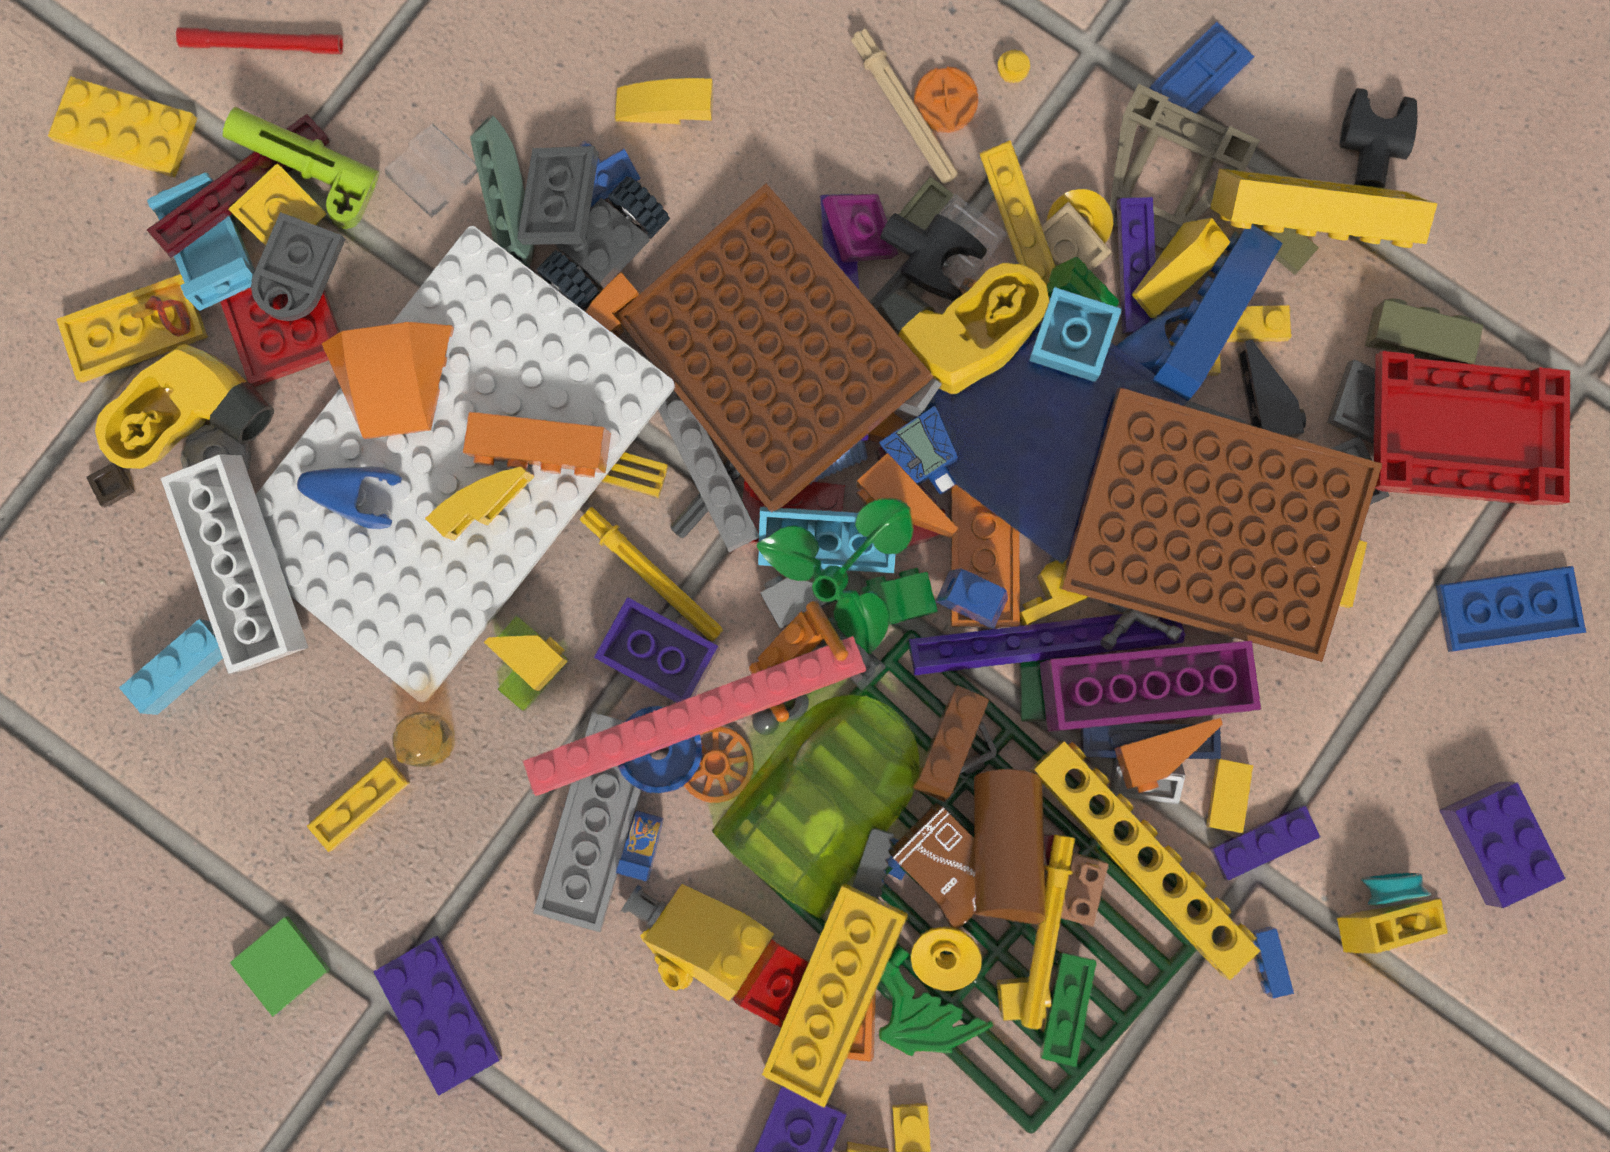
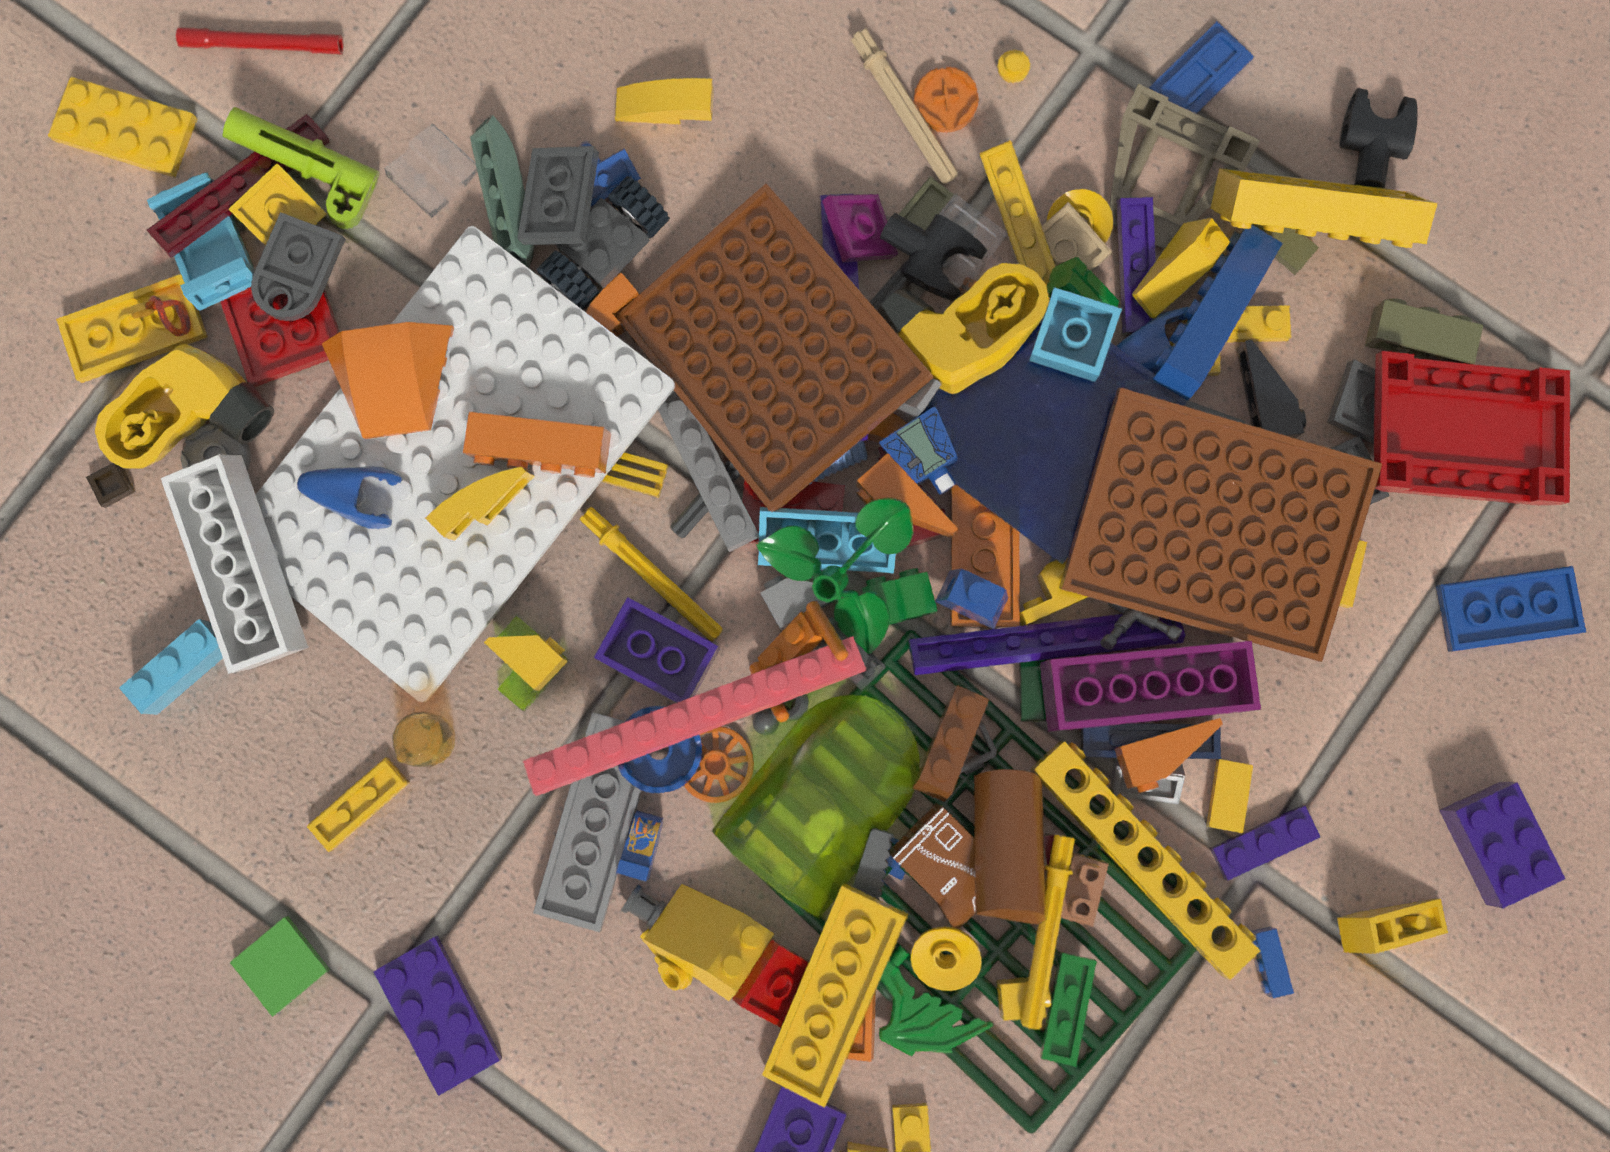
(1395, 887): teal piece -> none

